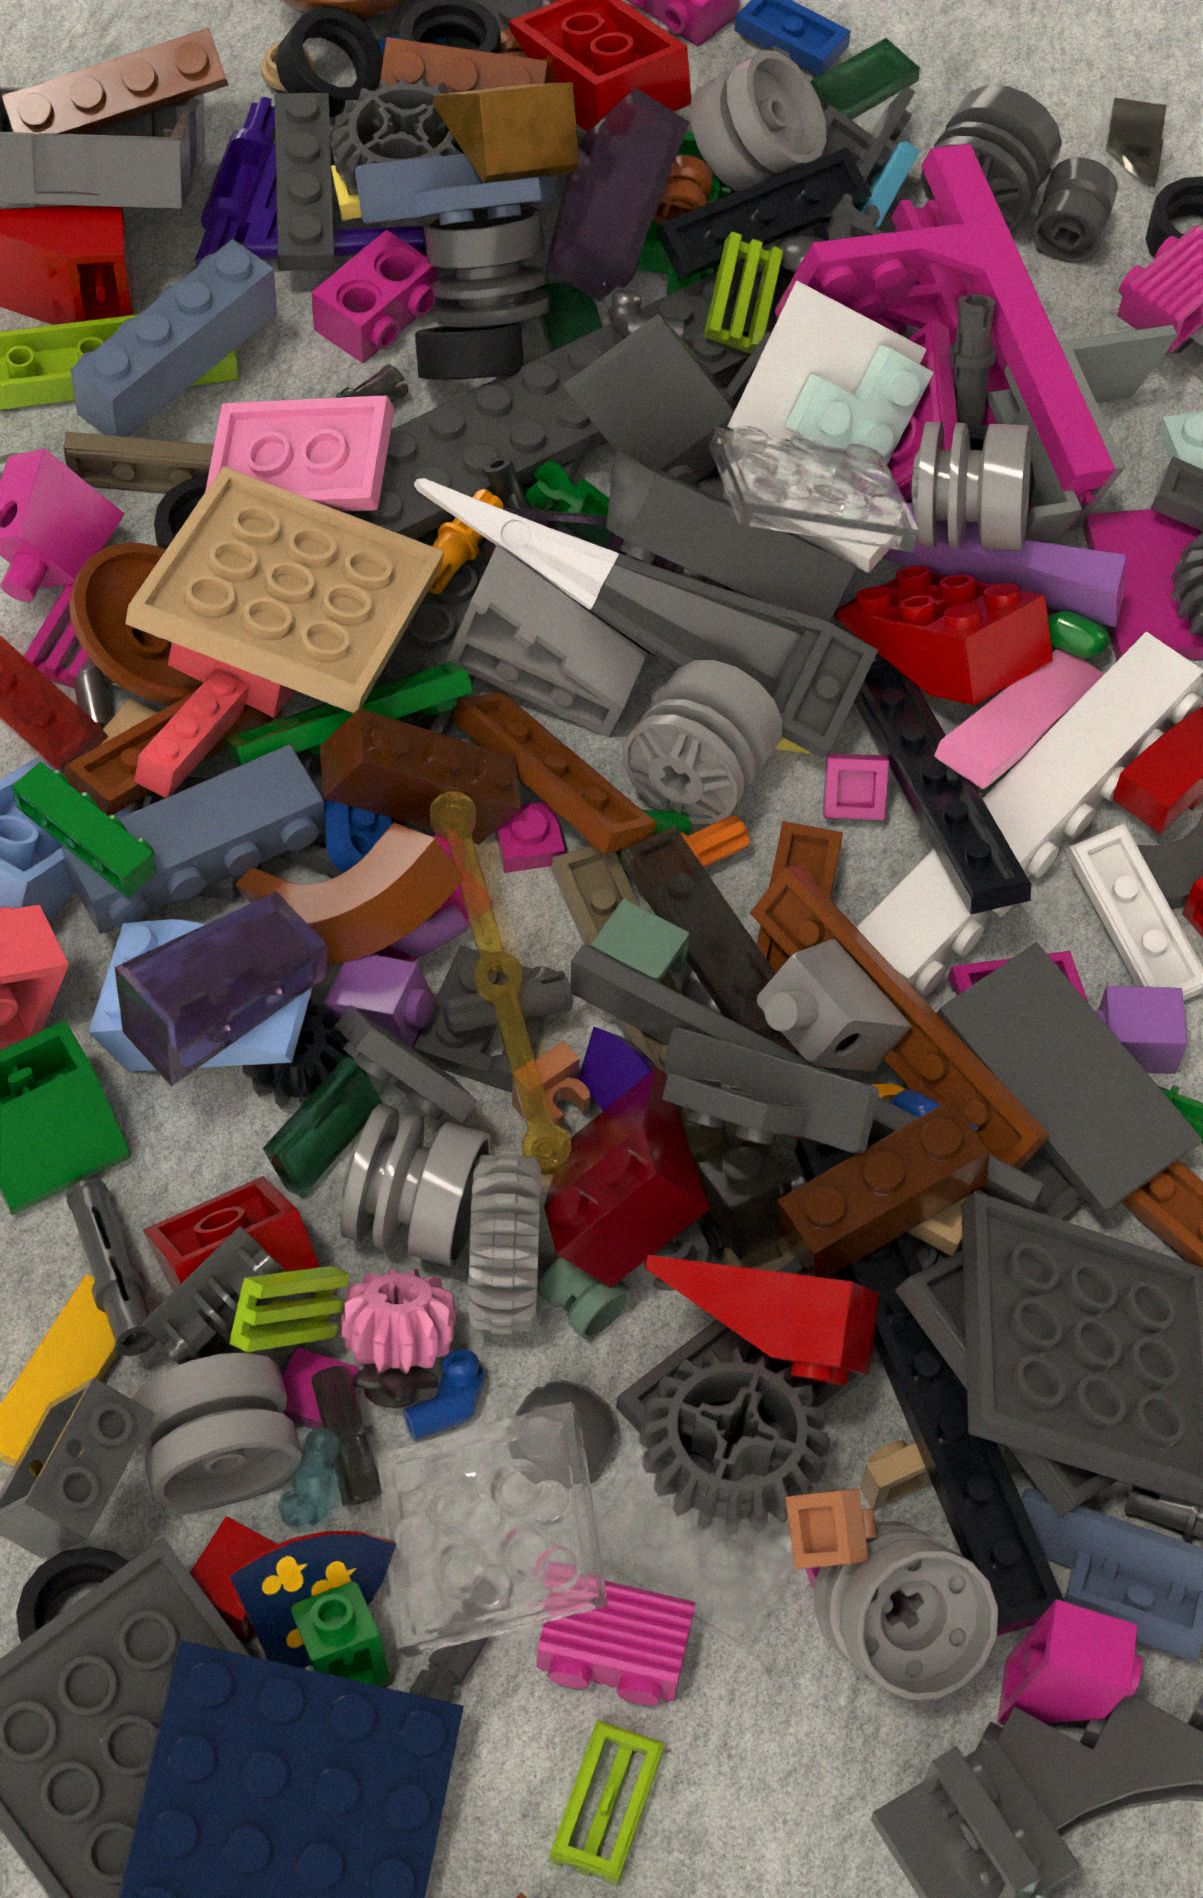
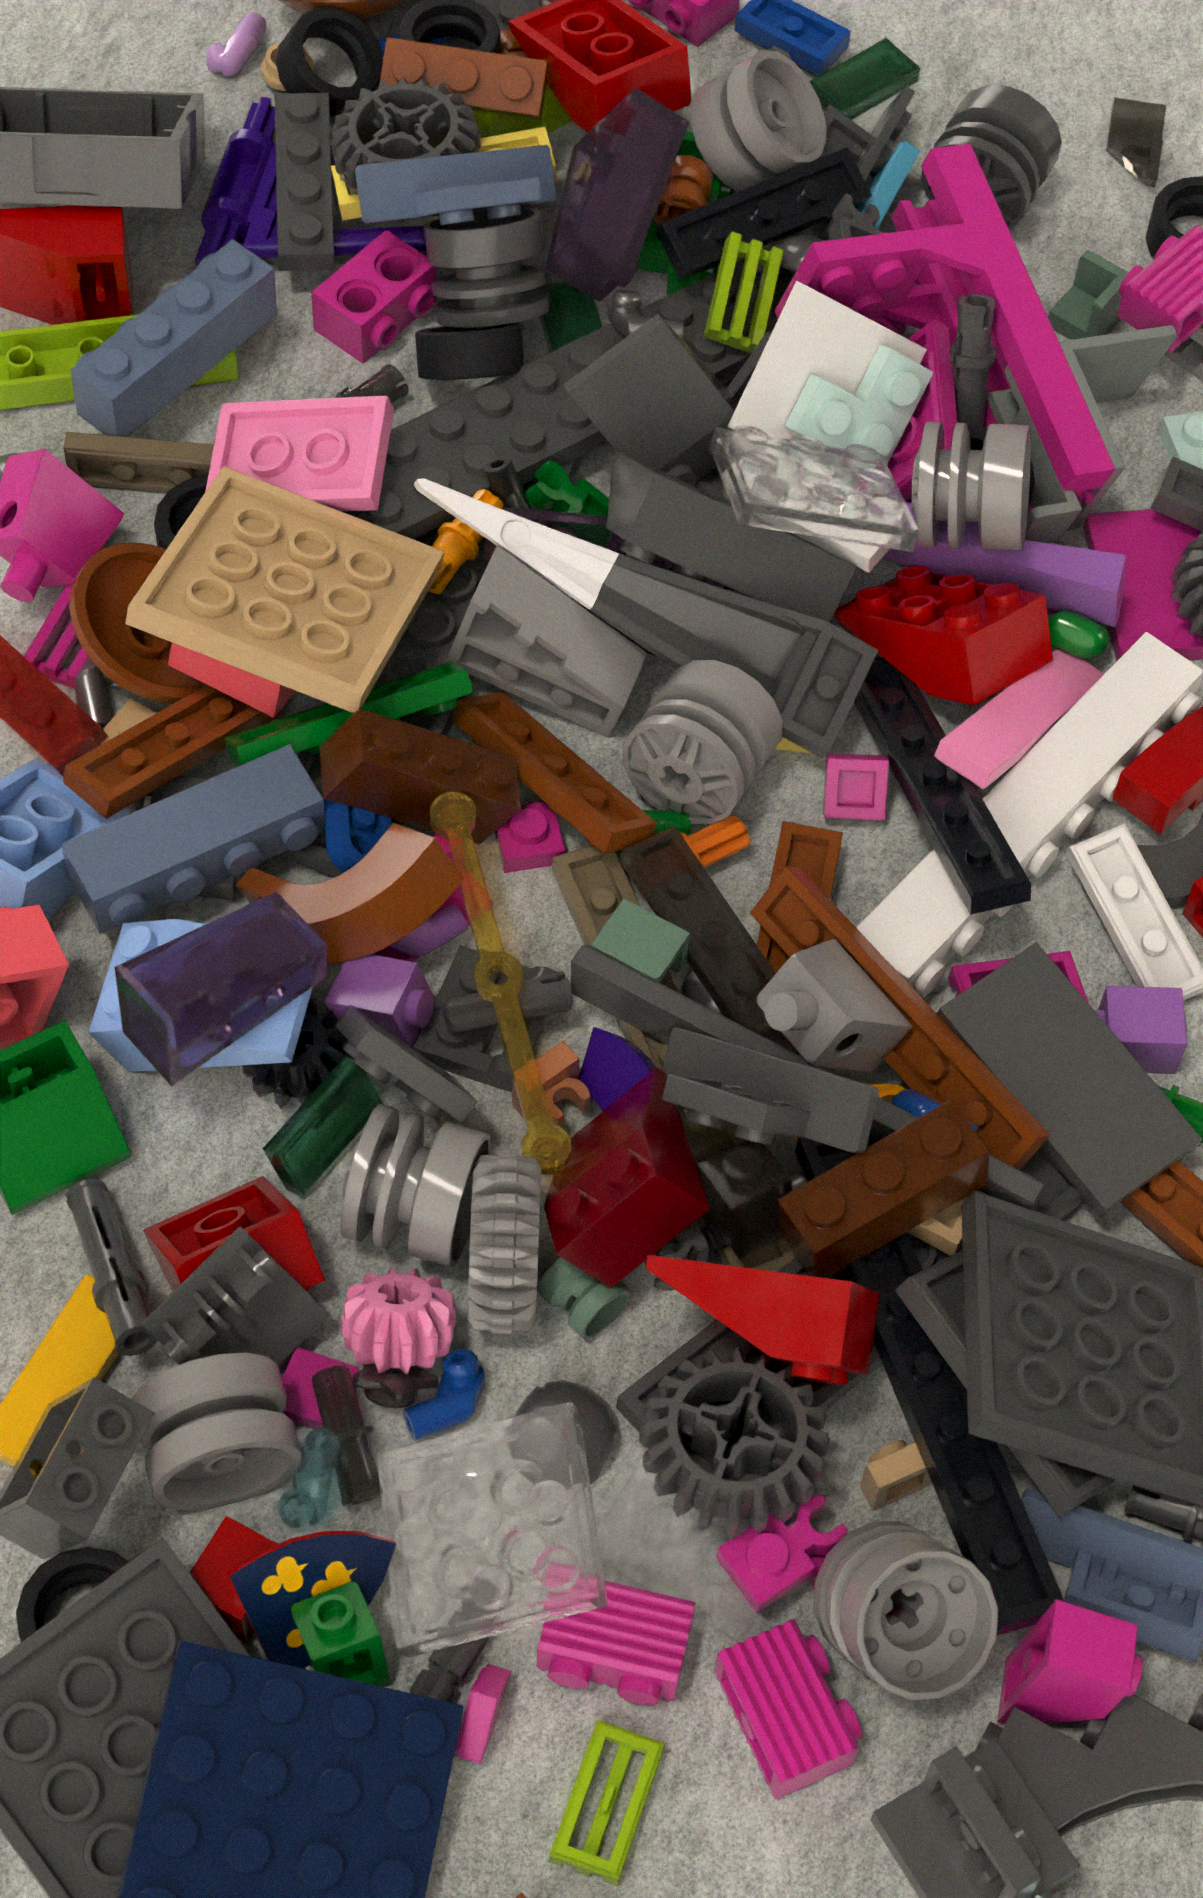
(85, 829): green piece -> none
(119, 87): plate -> none
(191, 733): coral piece -> none
(240, 46): none -> lavender arm
(285, 1320): lime tile -> none
(482, 1712): none -> dark pink tile
(514, 129): pearl gold slope -> none
(777, 1558): none -> dark pink plate
(787, 1707): none -> dark pink brick
(829, 1528): nougat tile -> none
(1075, 210): dark grey wheel -> none
(1091, 302): none -> sand green panel

